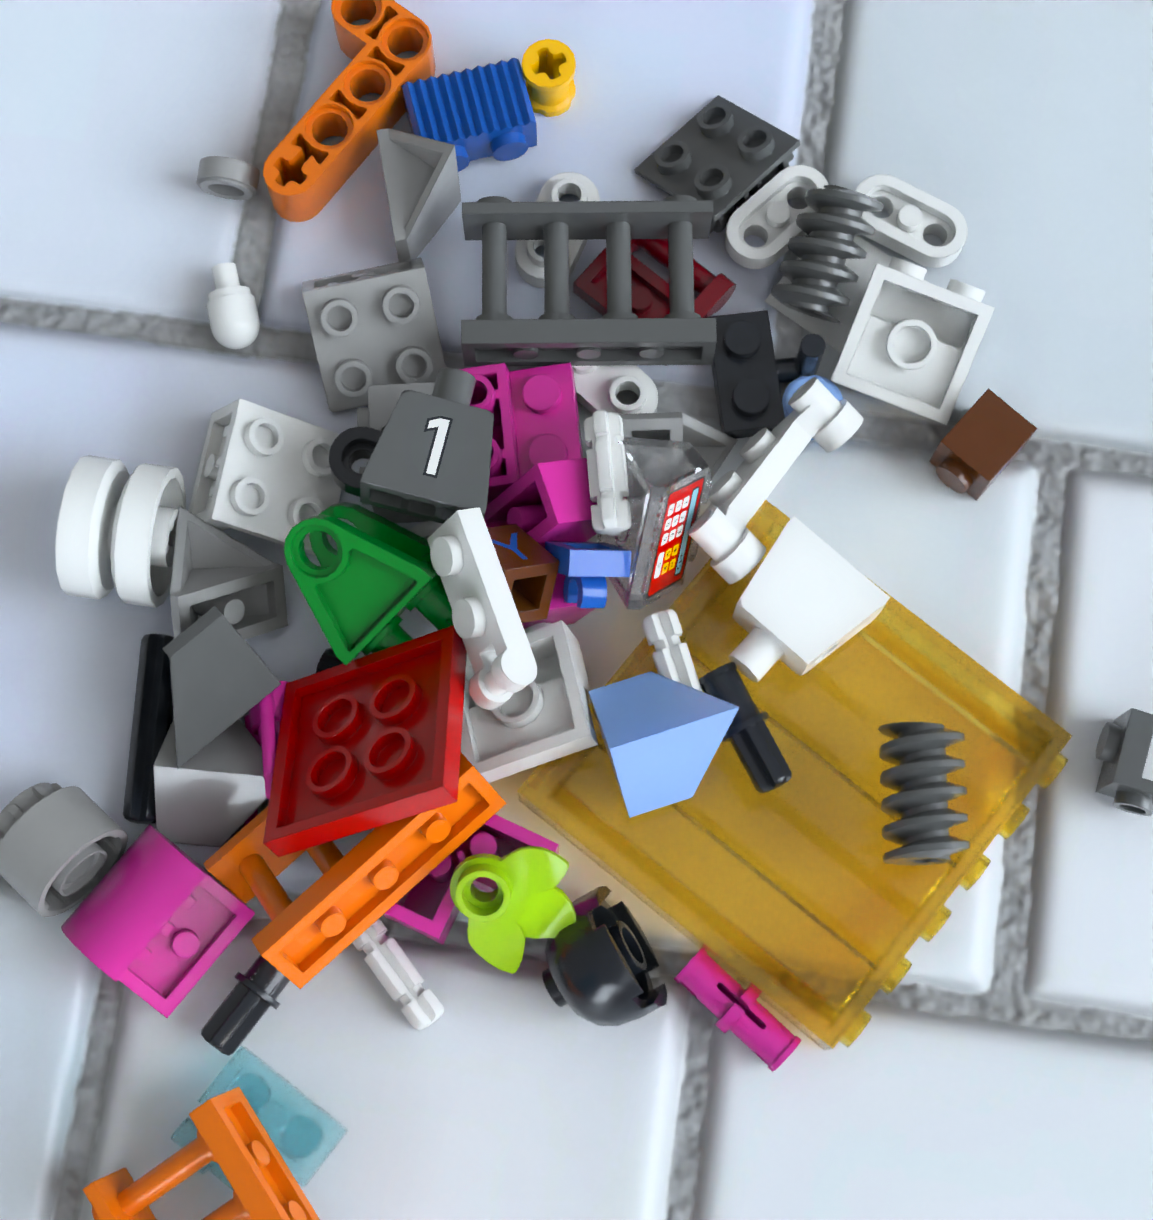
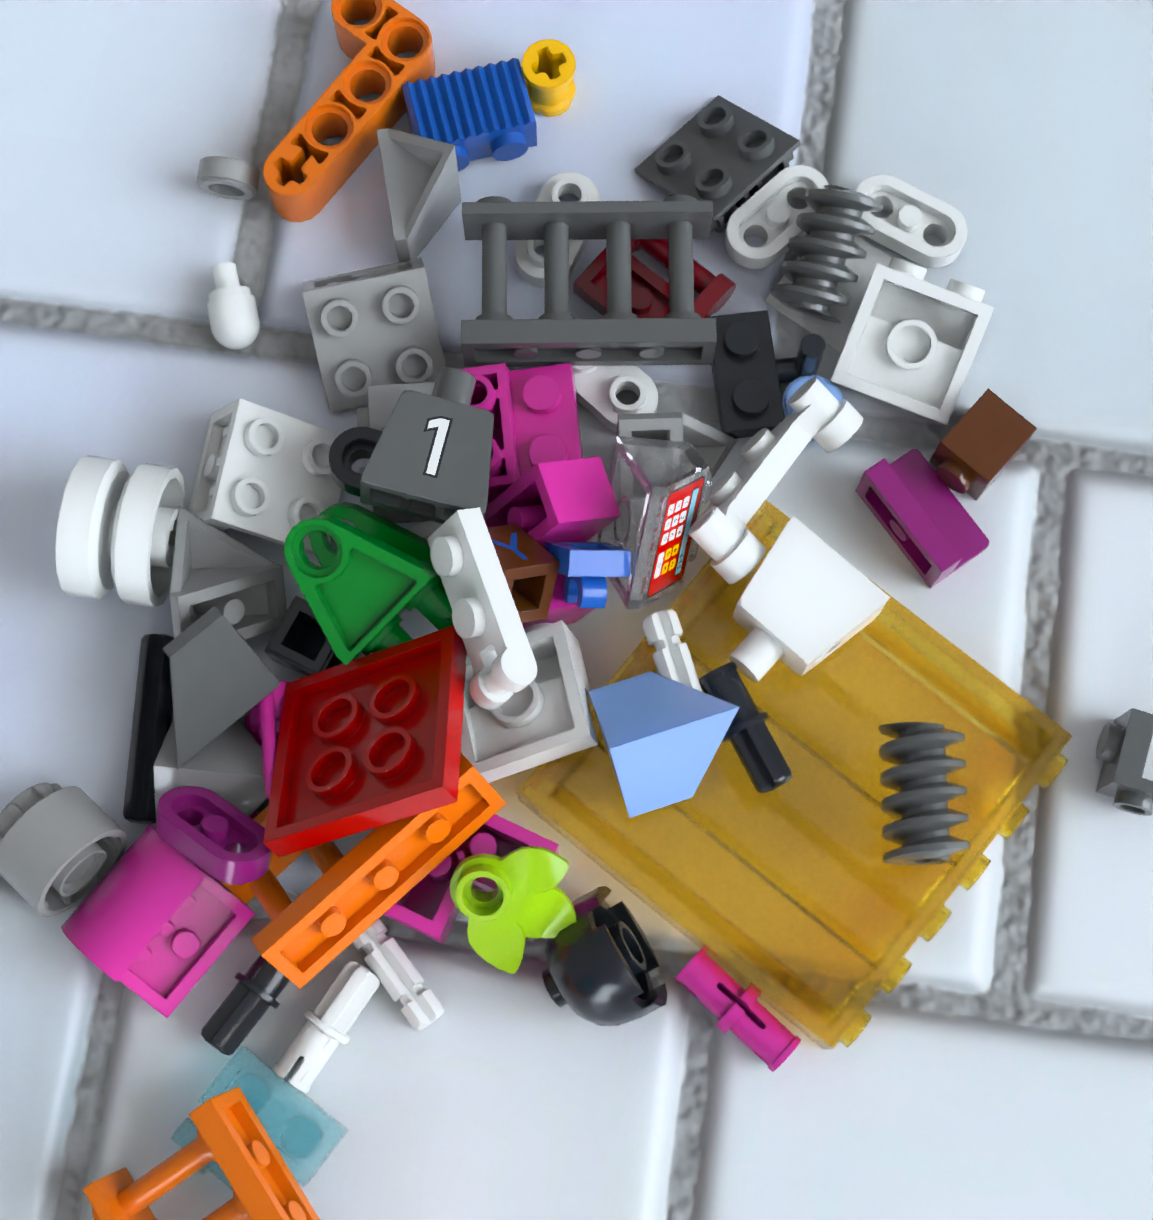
(213, 834): none -> magenta plate
(300, 641): none -> black slope
(327, 1025): none -> white axle
(607, 473): white axle -> none
(921, 516): none -> magenta panel

